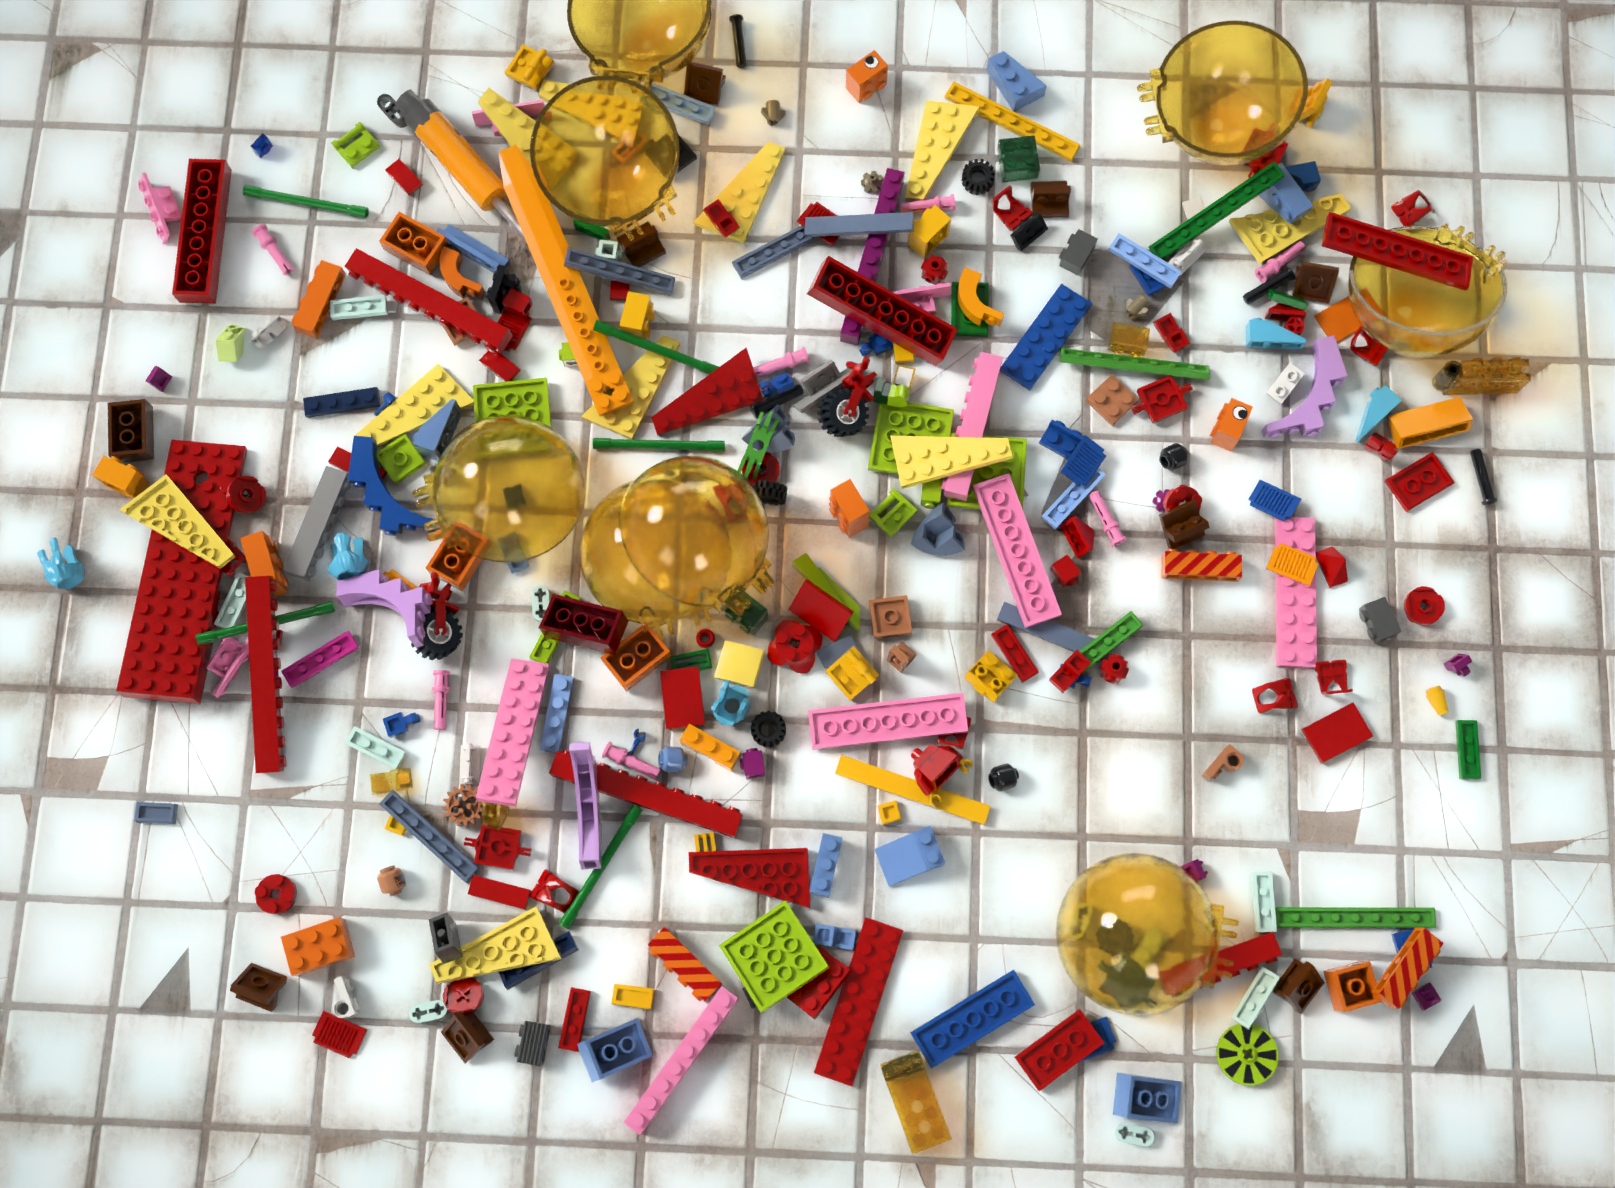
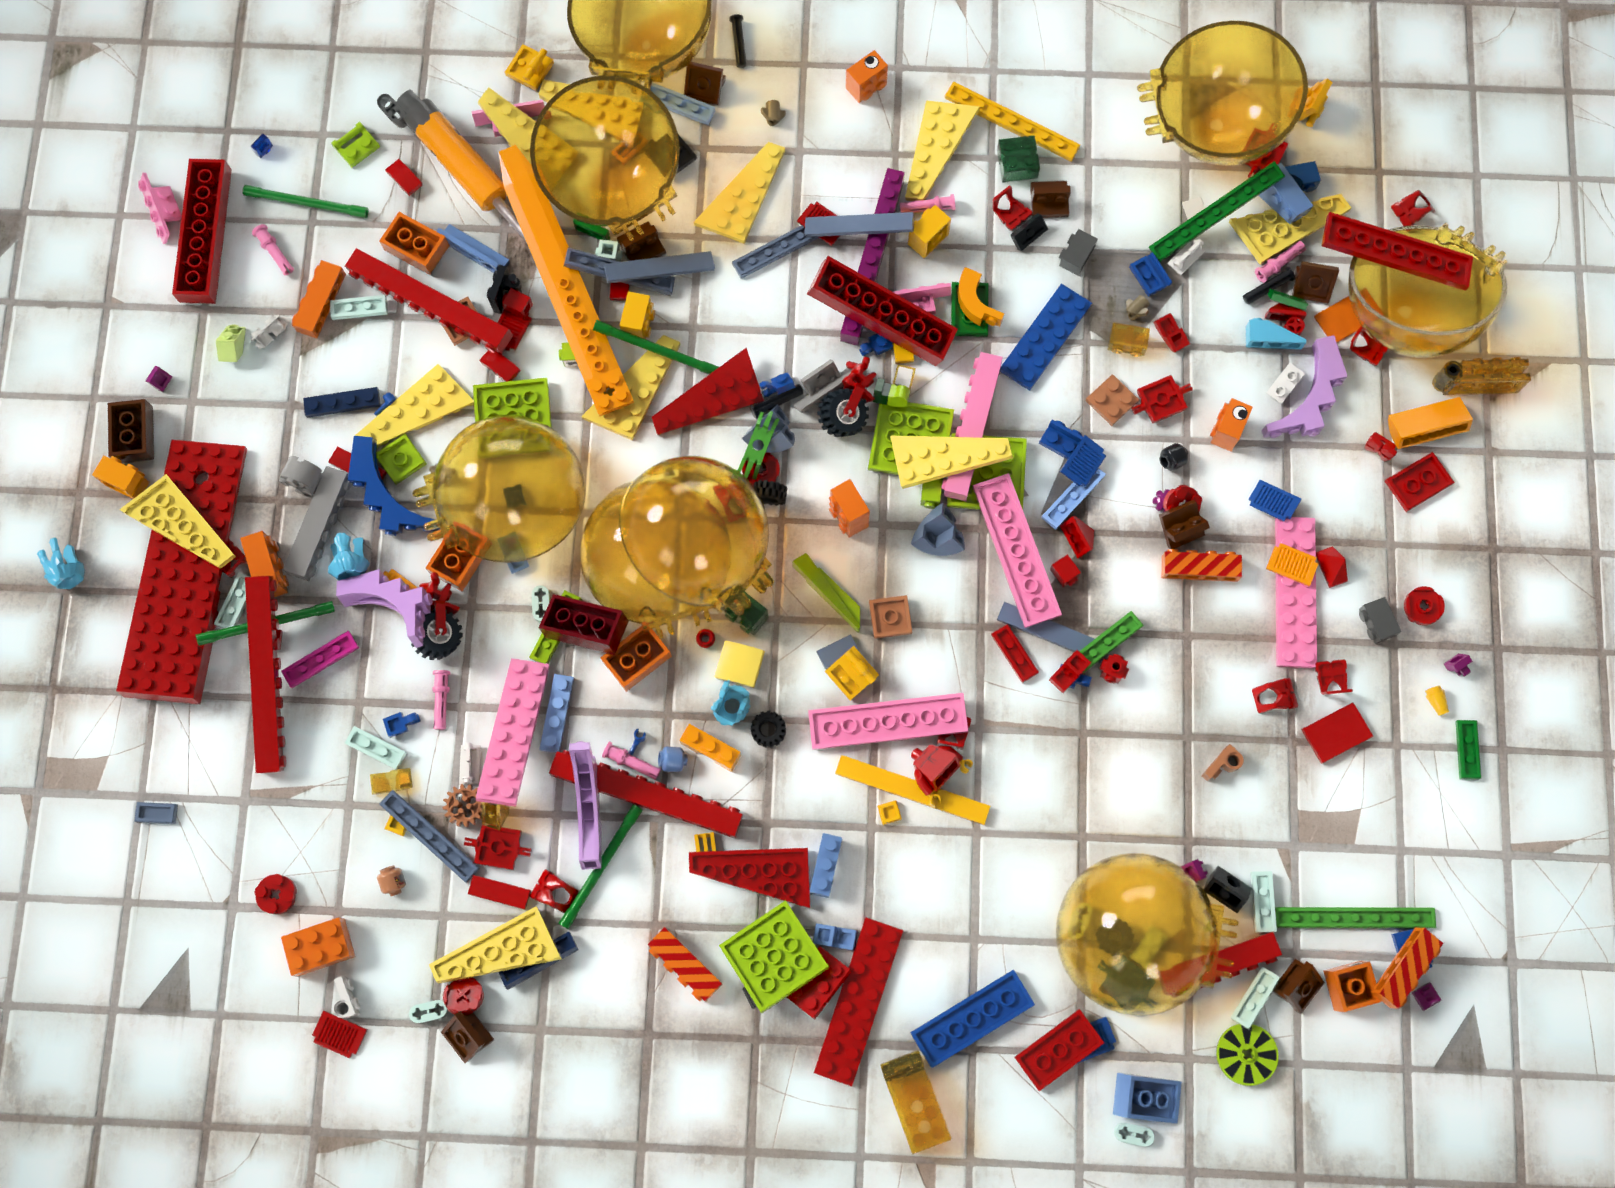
(226, 662): bright pink bracket -> none
(237, 500): red plate -> none
(259, 986): reddish brown bracket -> none
(301, 475): none -> light grey brick
(438, 431): medium blue slope -> none
(445, 938): dark grey brick -> none
(450, 268): orange arch -> none
(533, 1043): dark grey brick -> none
(574, 1019): red tile -> none
(608, 443): green piece -> none
(614, 1050): medium blue slope -> none
(633, 996): yellow tile -> none
(659, 267): none -> sand blue tile
(681, 1061): bright pink brick -> none
(682, 697): red tile -> none
(693, 654): green tile -> none
(721, 218): red slope -> none
(752, 763): magenta brick -> none
(789, 360): bright pink pin -> none
(799, 659): red brick -> none
(820, 610): red tile -> none
(872, 182): dark tan plant -> none
(897, 517): lime plate -> none
(900, 656): nougat plate -> none
(910, 856): medium blue slope -> none
(934, 269): red brick -> none
(982, 167): black tyre -> none
(990, 676): yellow plate -> none
(1003, 777): black head -> none
(1014, 81): medium blue wedge -> none
(1110, 526): bright pink pin -> none
(1134, 363): bright green tile -> none
(1144, 260): light blue plate -> none
(1227, 889): none -> black brick
(1377, 408): medium azure slope -> none
(1482, 477): black axle -> none

